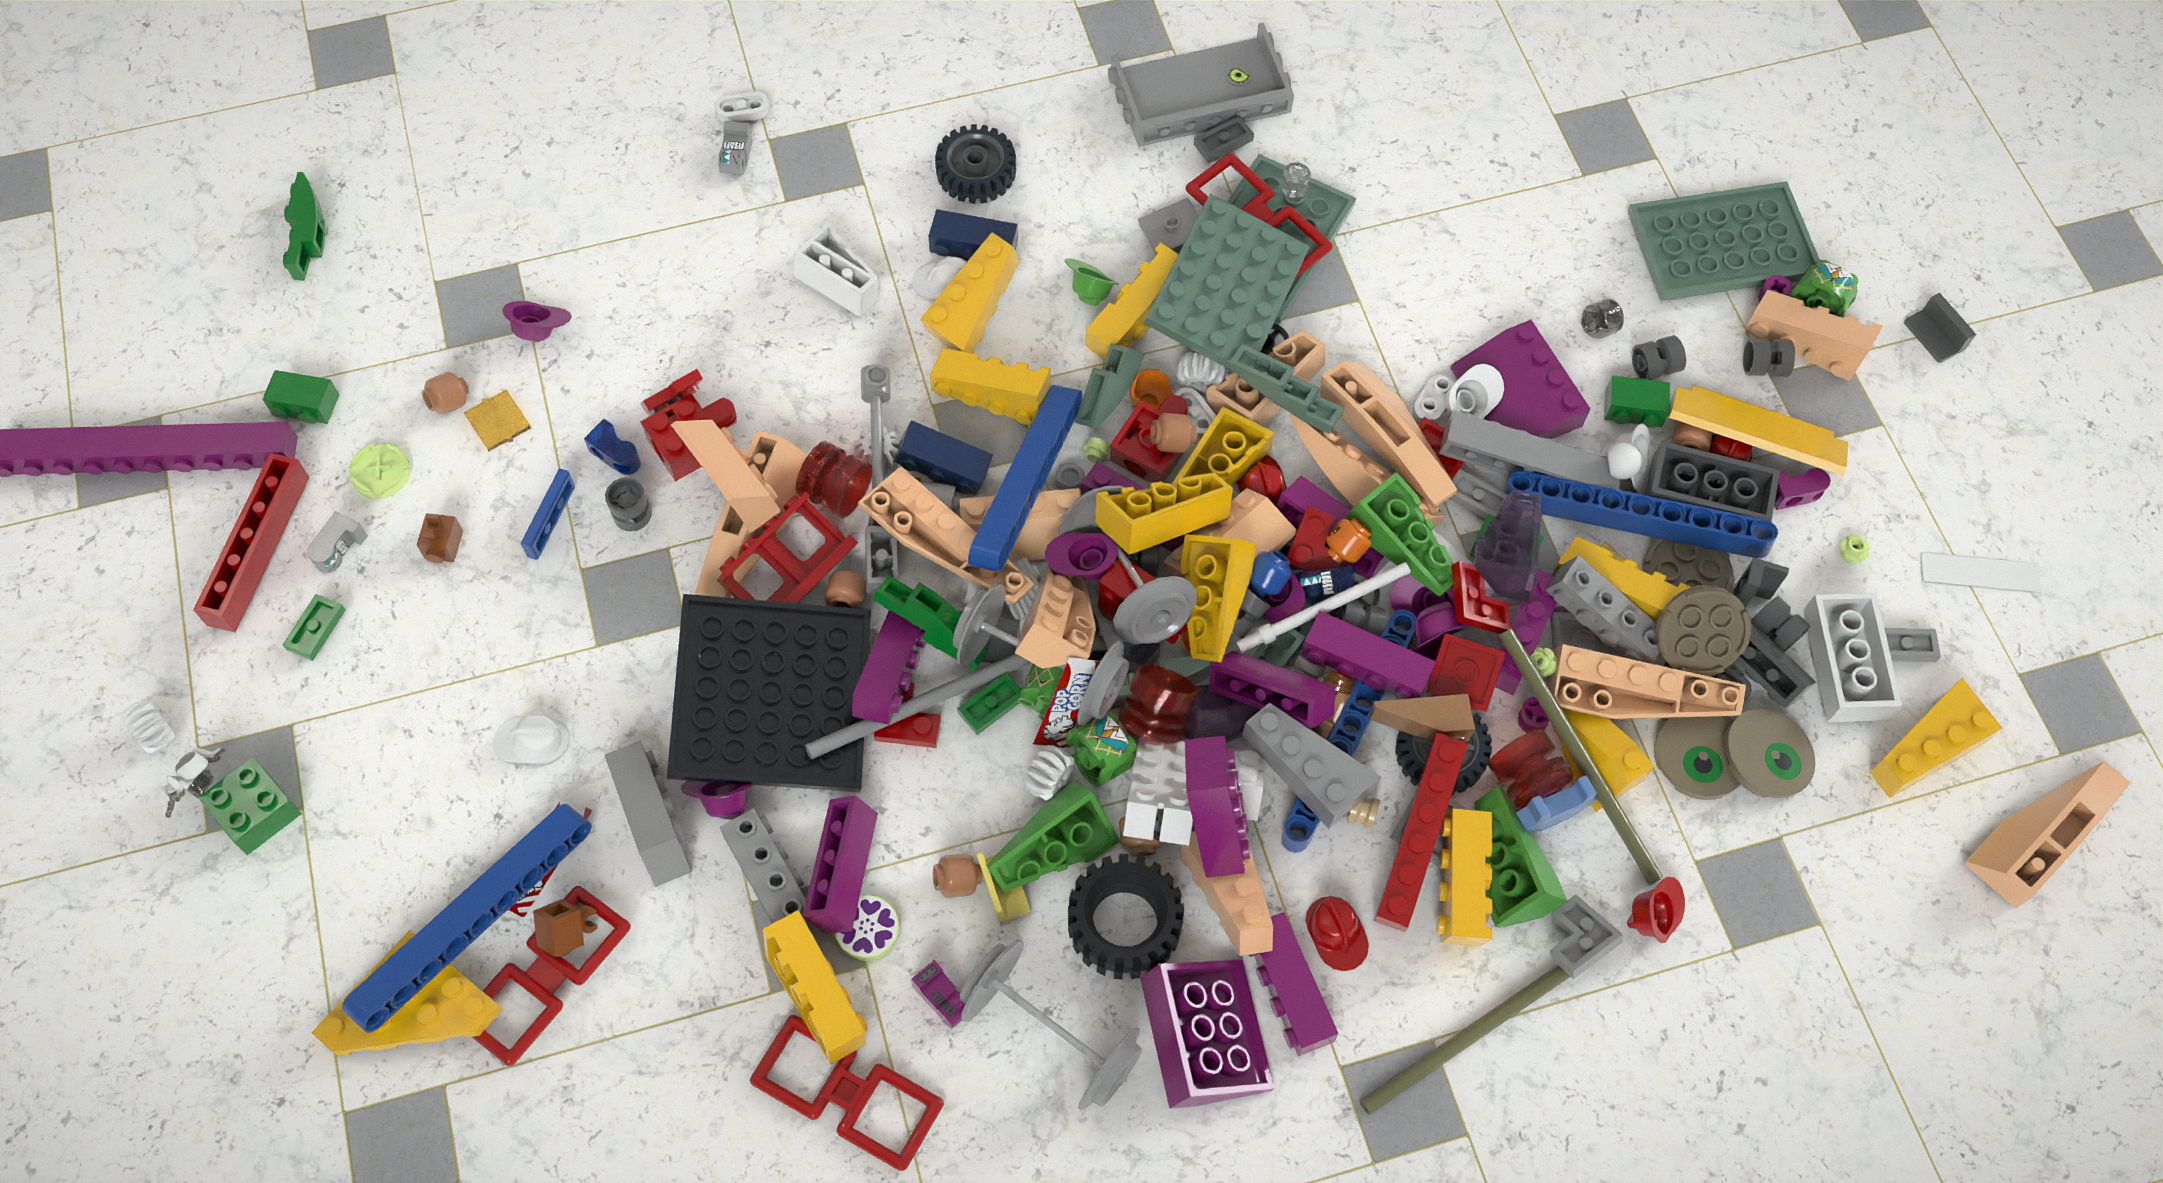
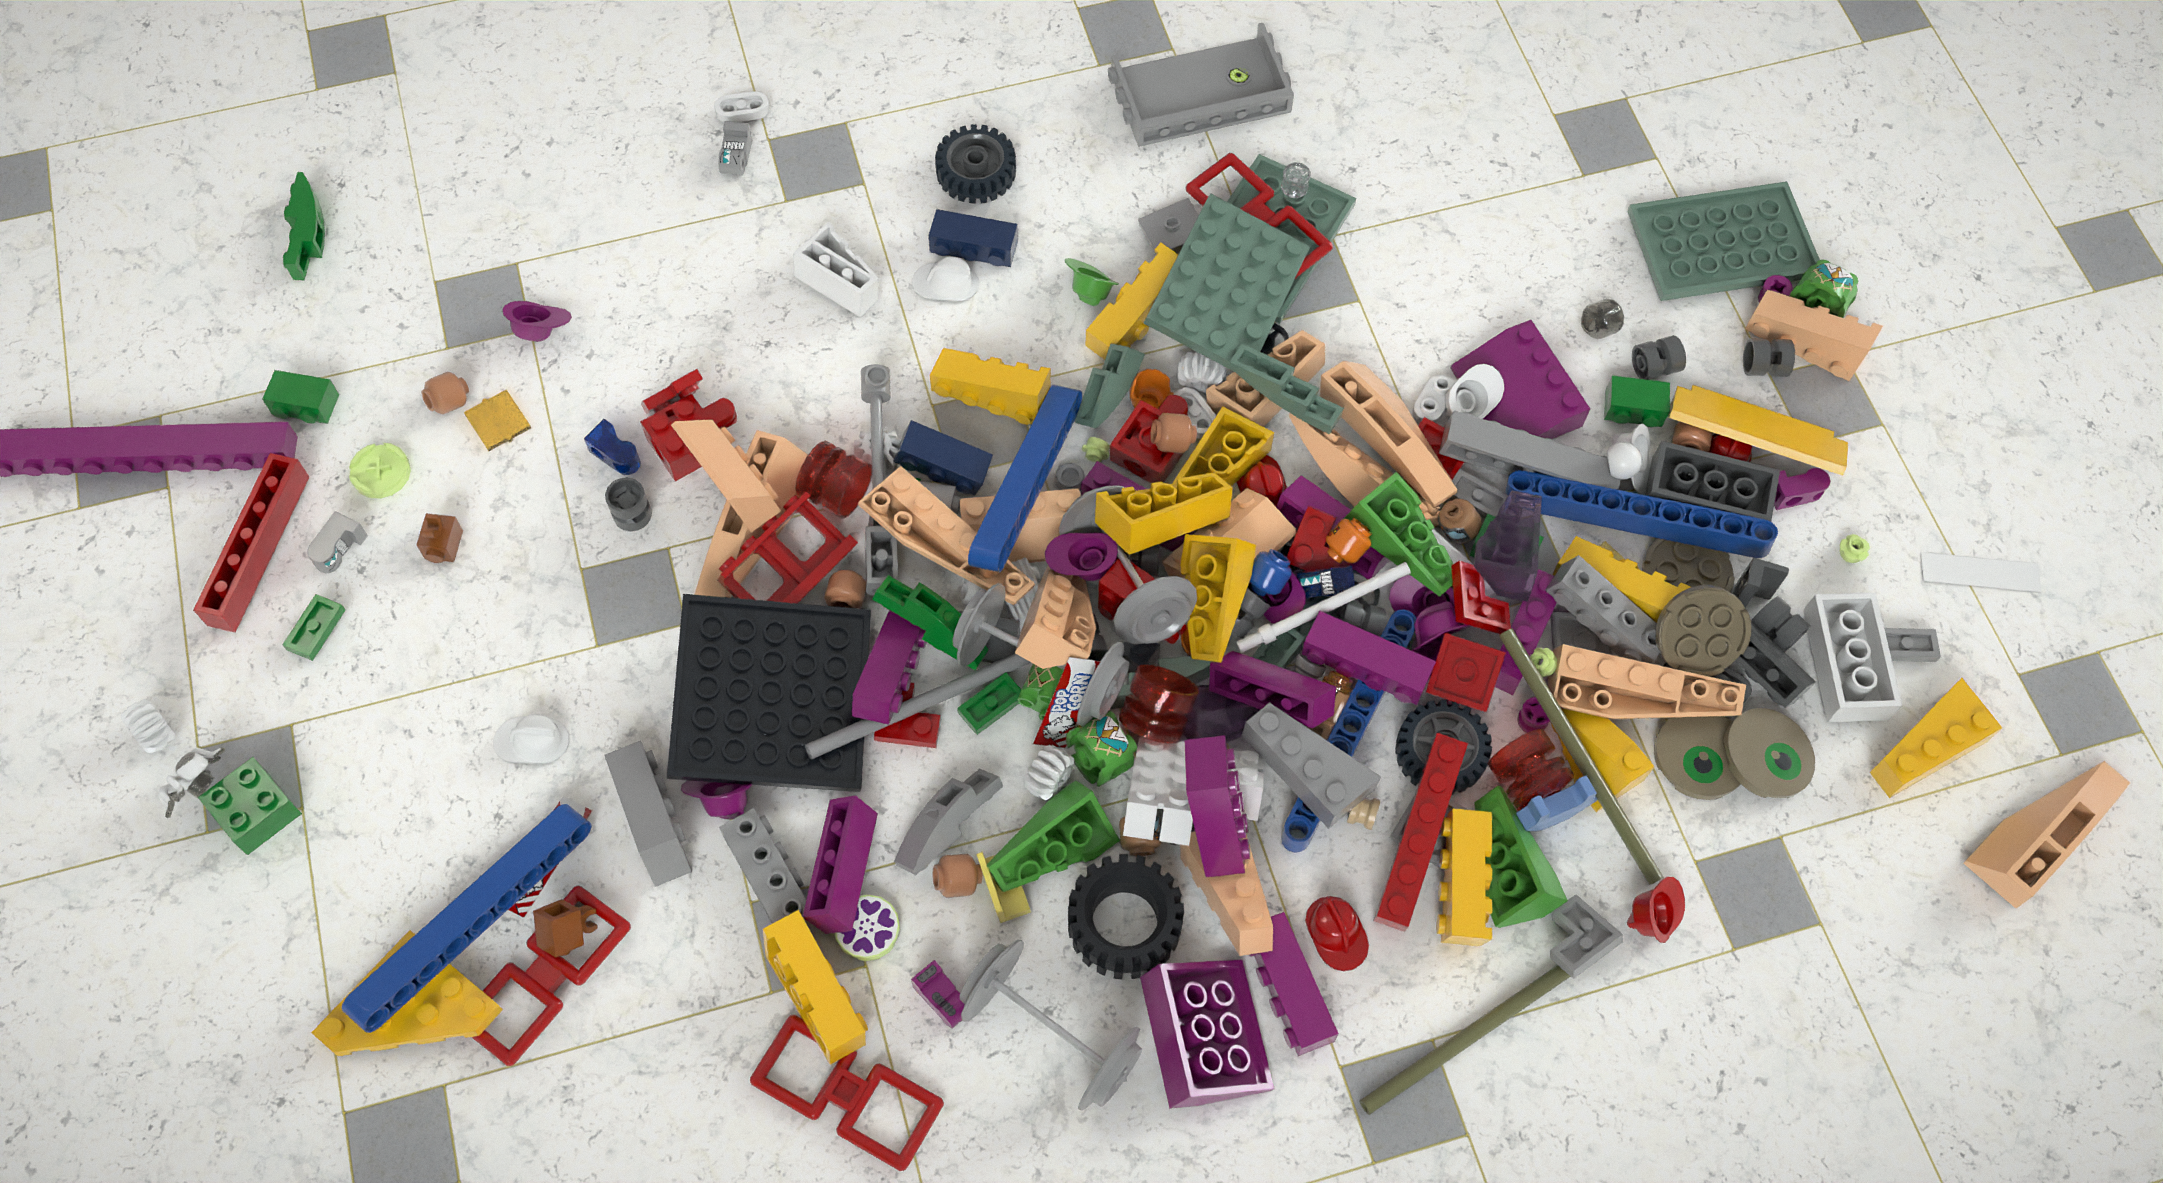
(548, 514): blue tile -> none
(938, 822): none -> light grey slope
(972, 296): yellow wedge -> none
(1223, 139): dark grey plate -> none
(1427, 716): medium nougat slope -> none
(1459, 520): none -> medium nougat head
(1940, 329): dark grey panel -> none

